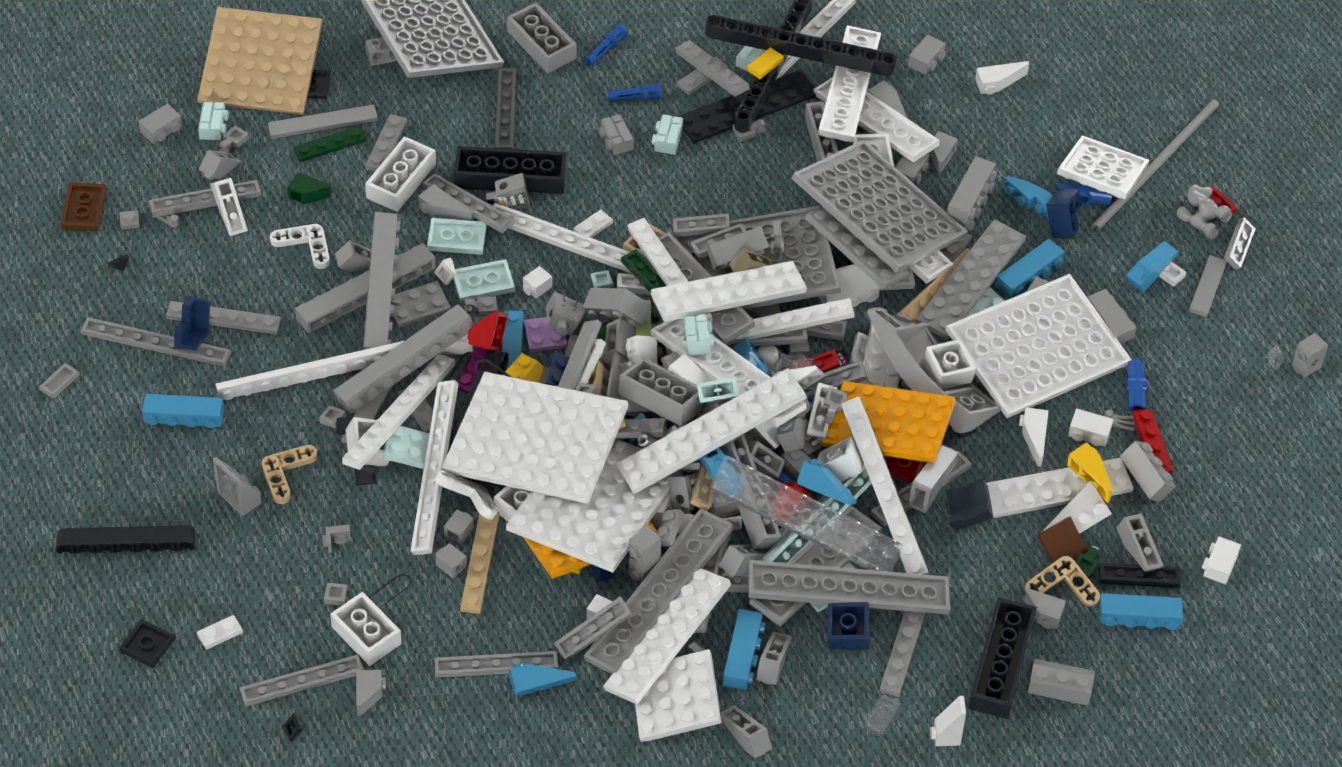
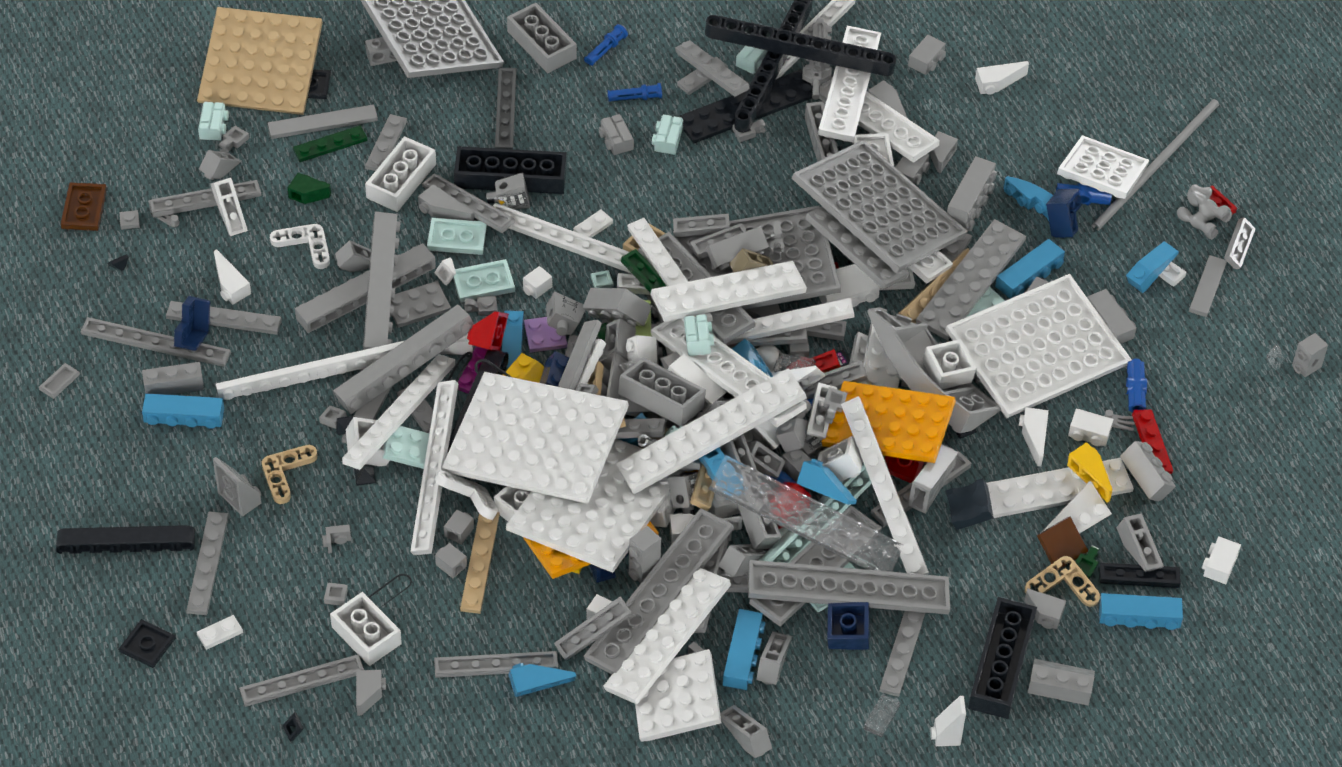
(160, 123): light grey brick -> none
(173, 379): none -> light grey brick
(207, 563): none -> light grey plate
(232, 283): none -> white slope
(669, 526): light grey plate -> none
(717, 390): light aqua slope -> none
(765, 63): yellow tile -> none
(816, 71): none -> light grey bar

